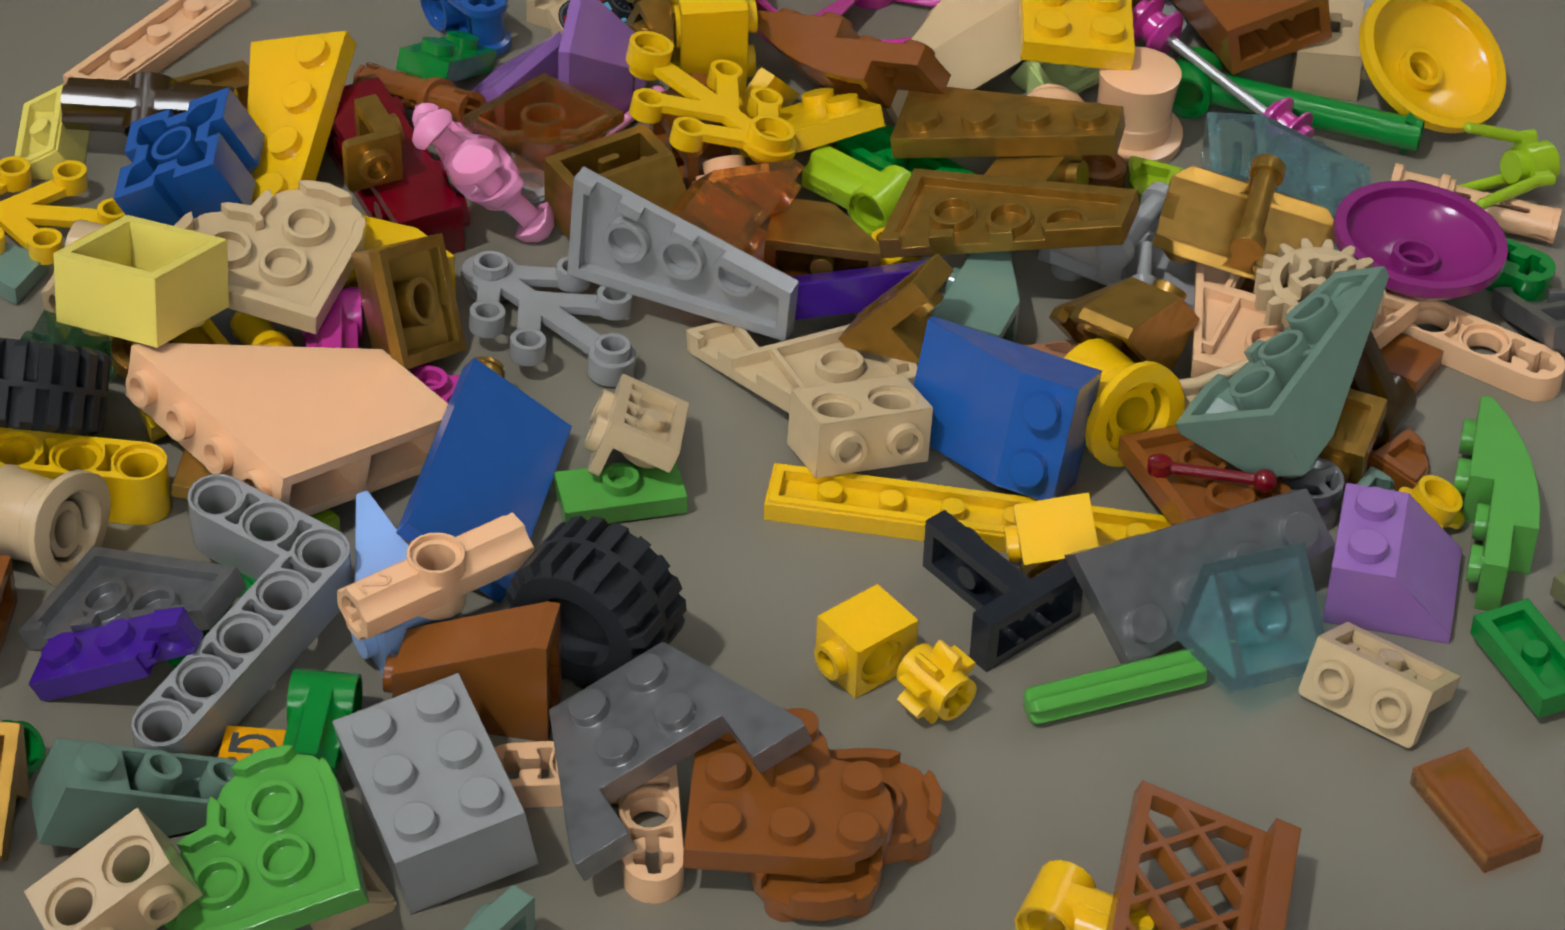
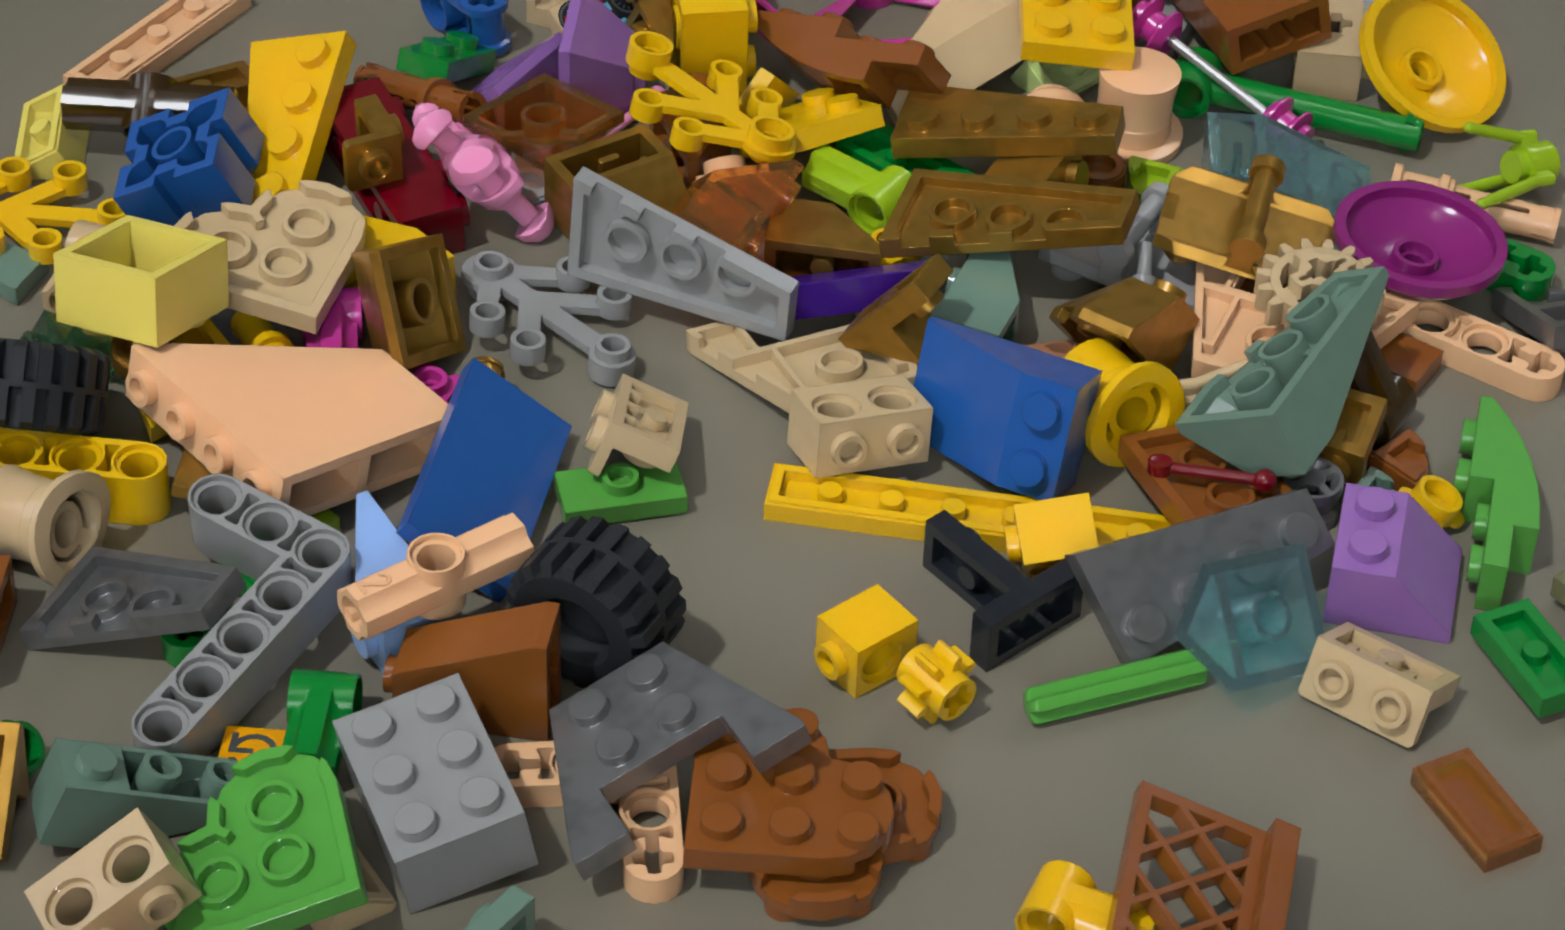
(112, 653): dark purple hinge -> none

